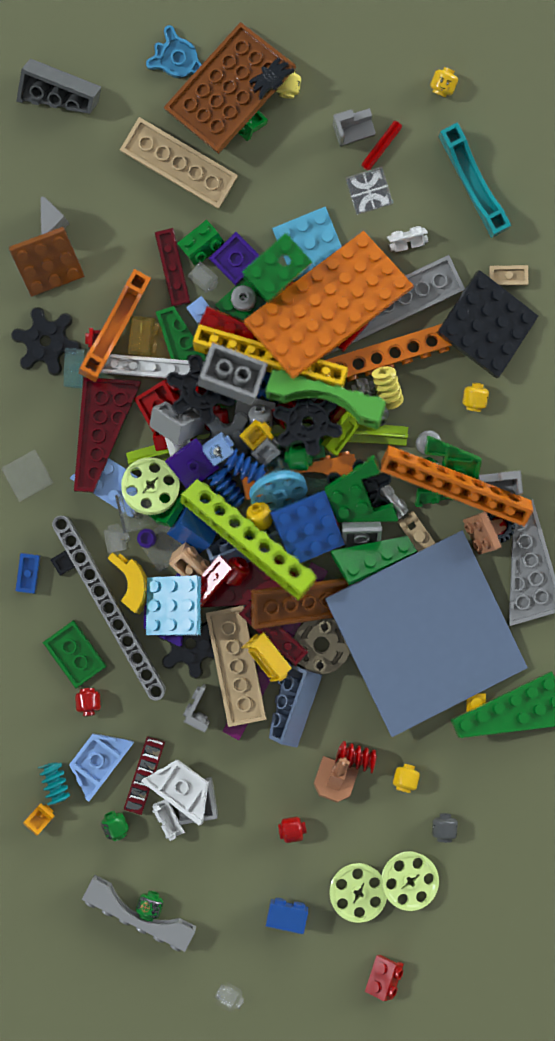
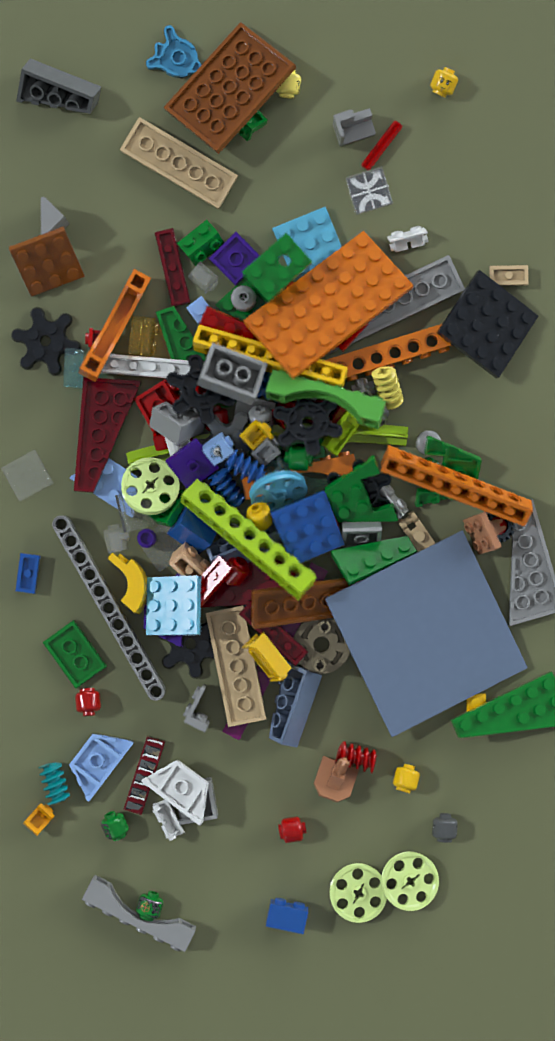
(62, 563): black tile -> none
(229, 997): clear head -> none
(271, 77): black piece -> none
(384, 978): red bracket -> none
(475, 185): teal arch -> none
(475, 397): yellow head -> none
(508, 481): light grey panel -> none

